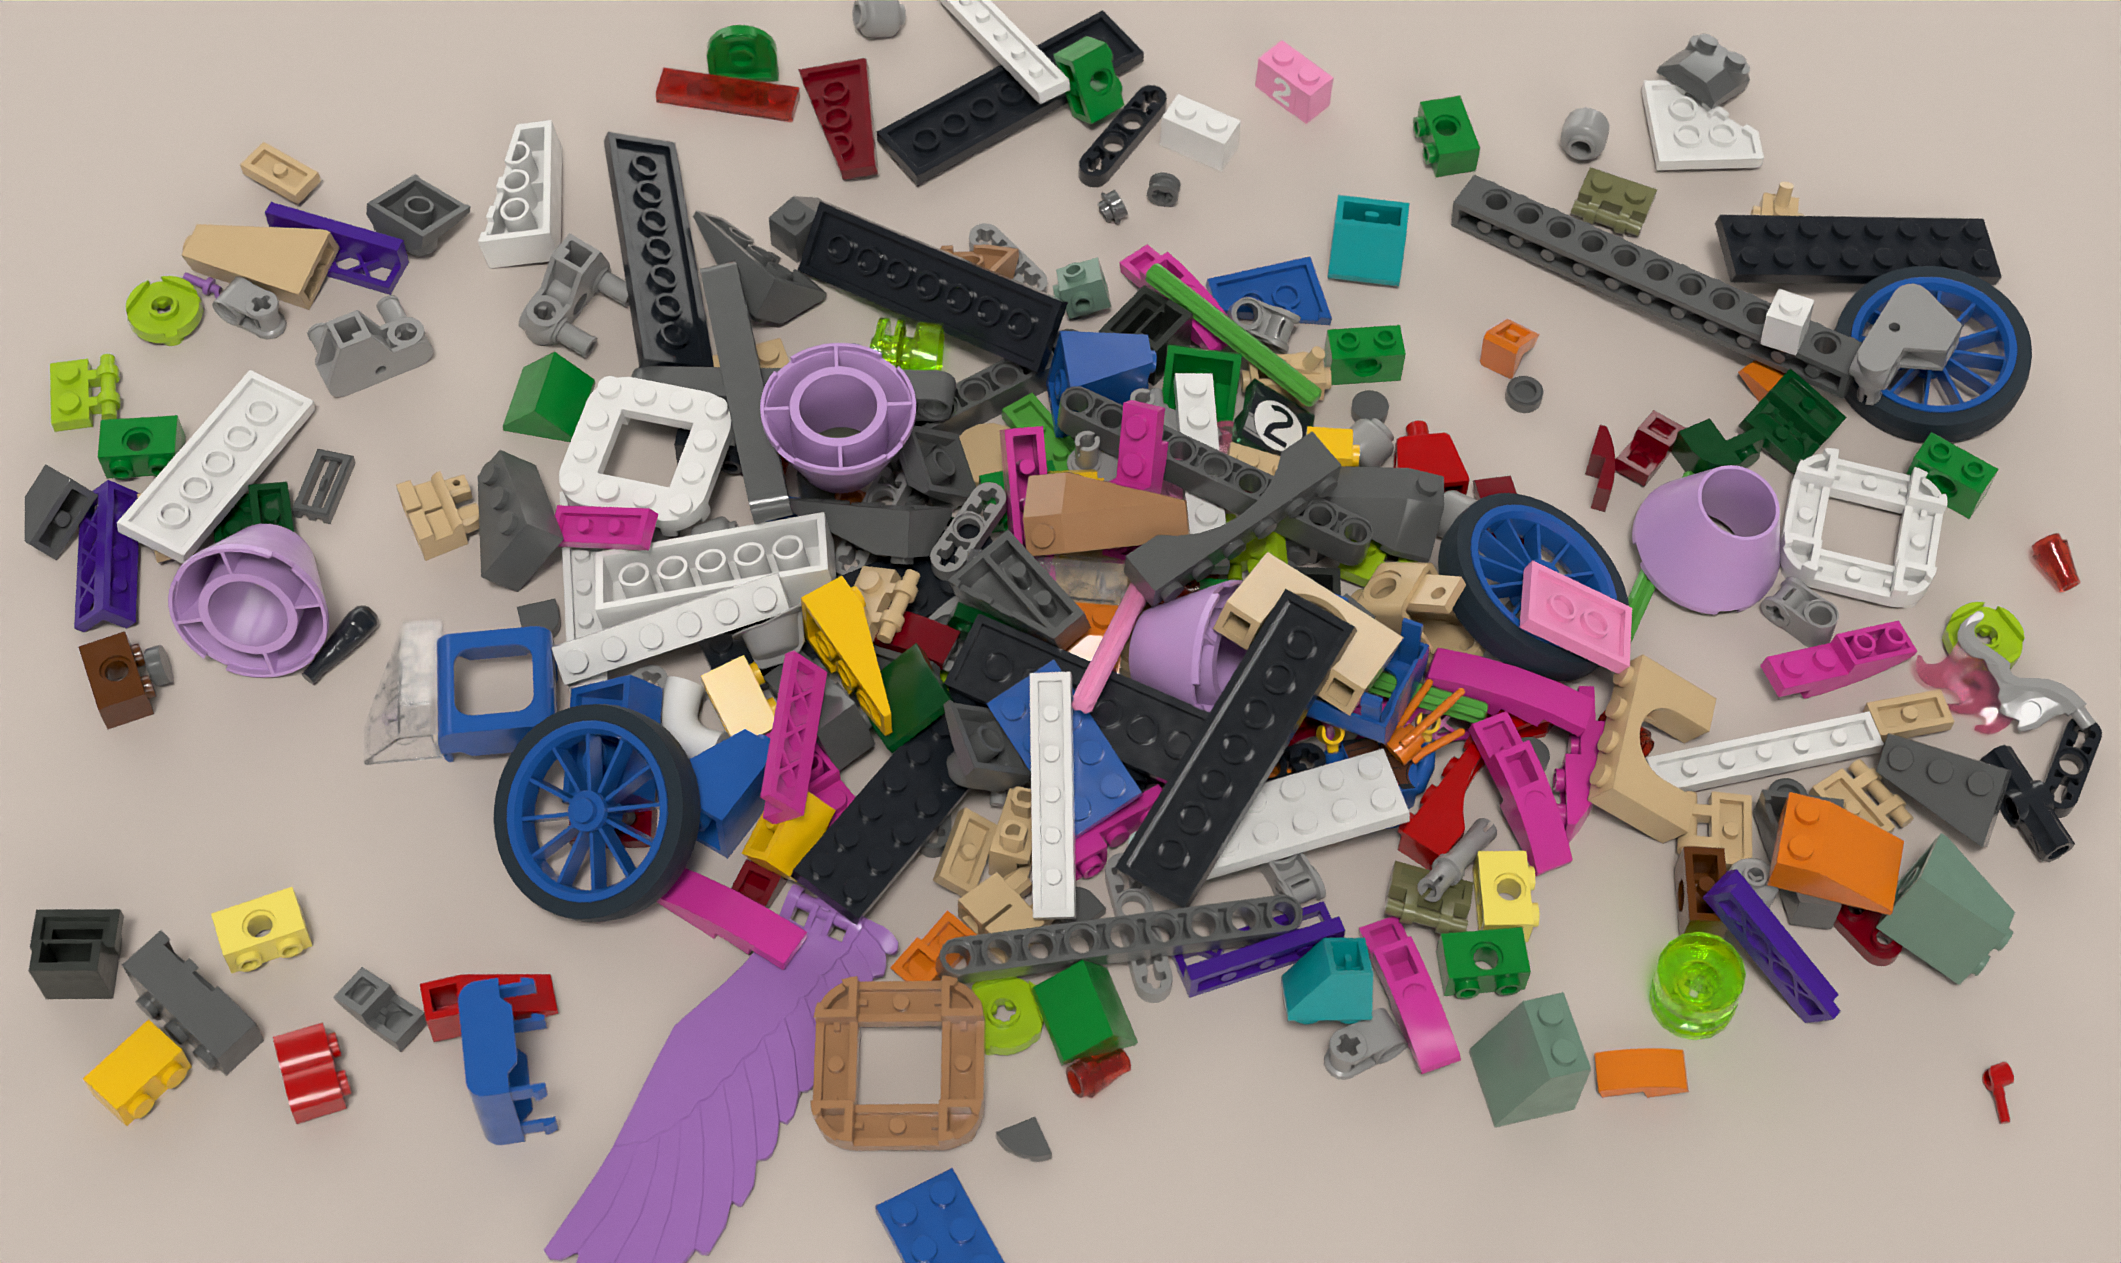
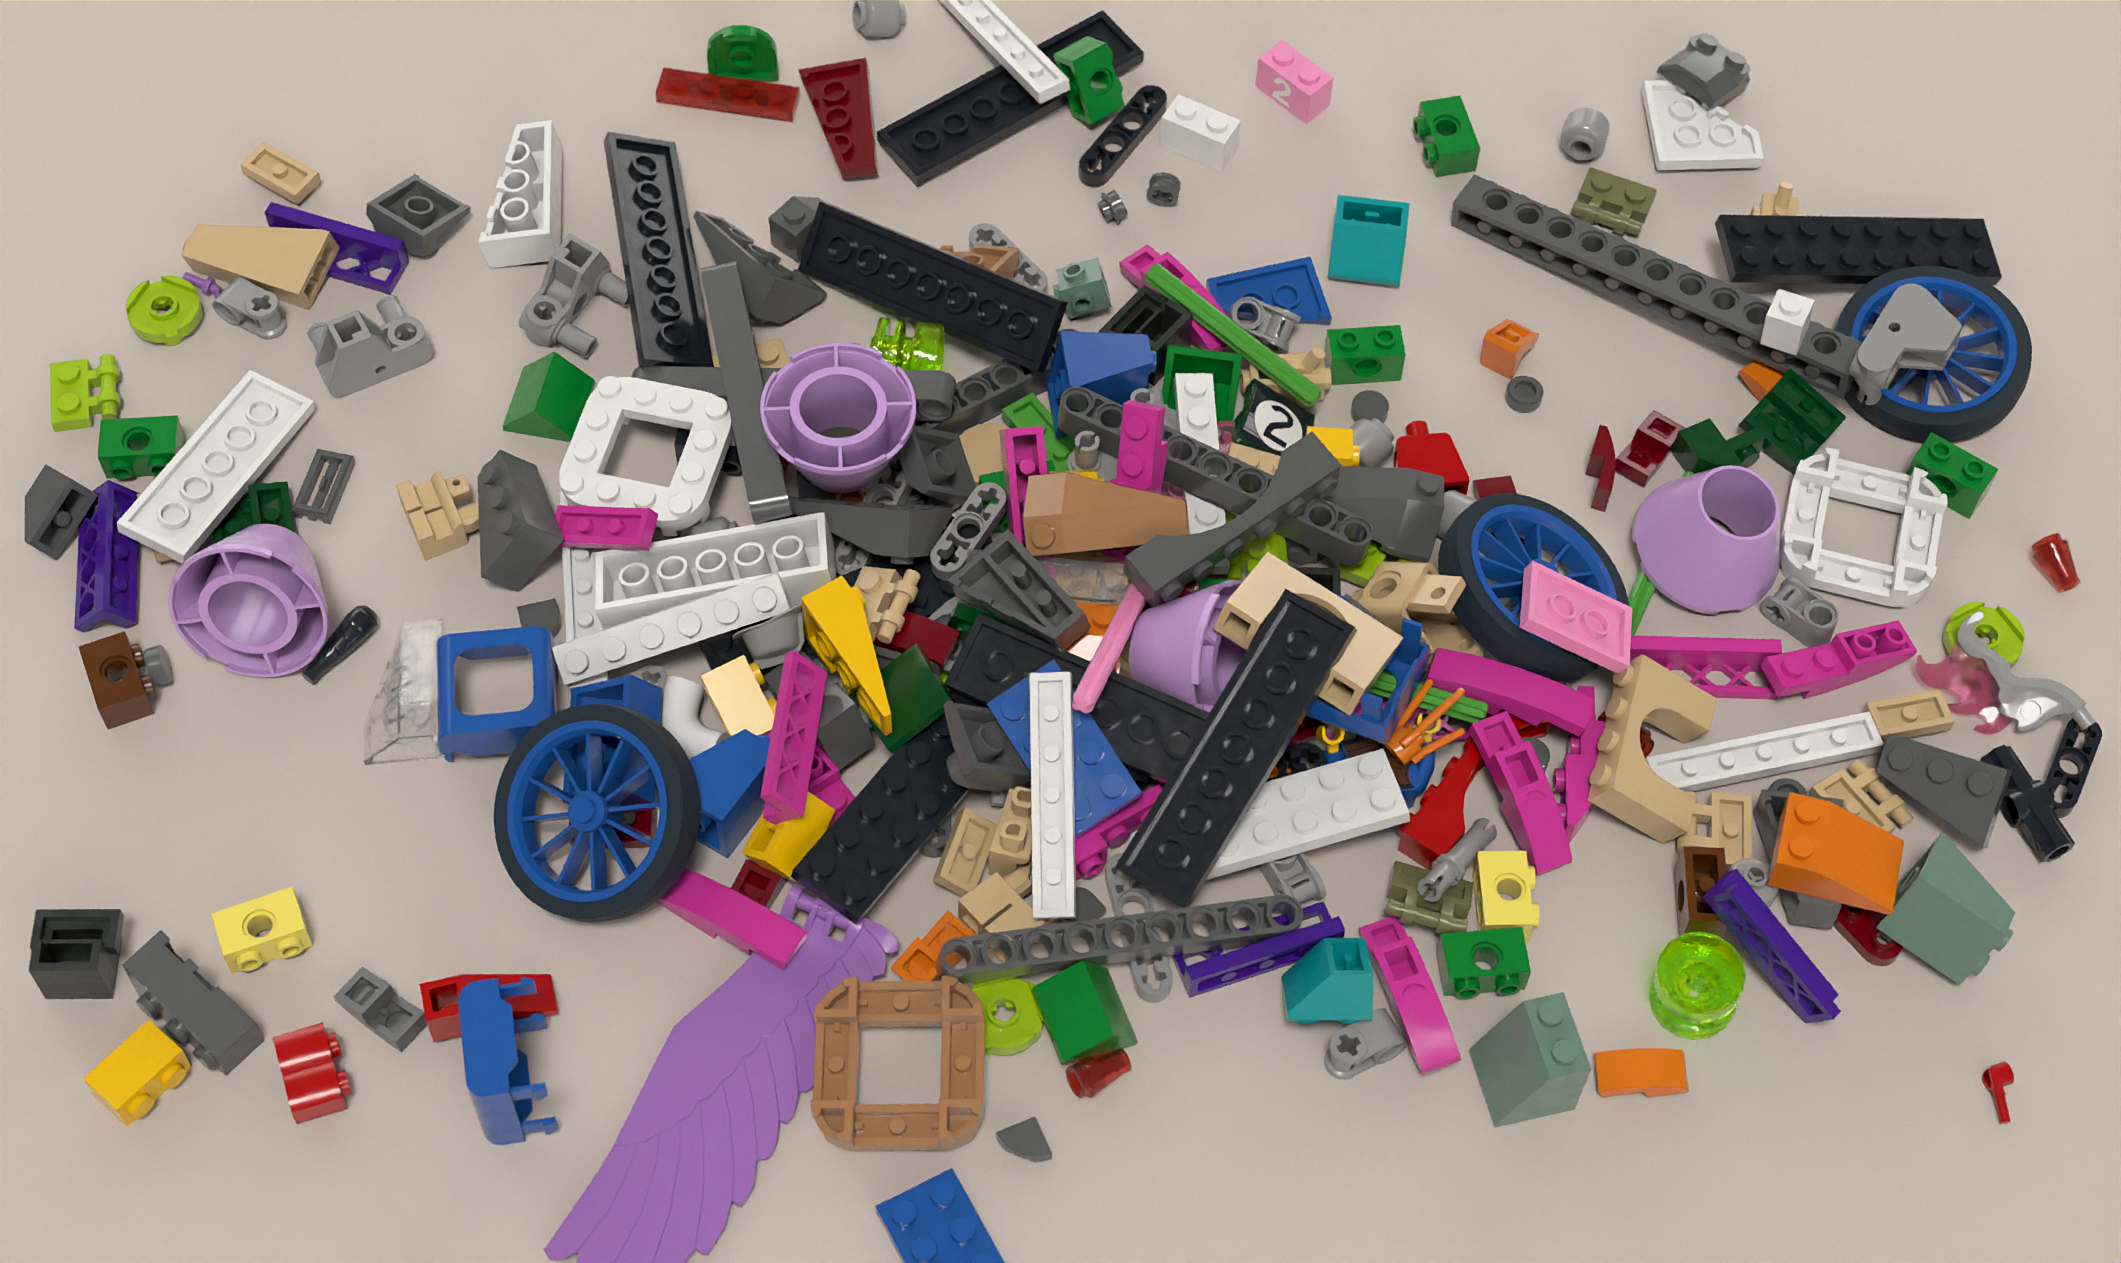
(1709, 655): none -> dark pink fence

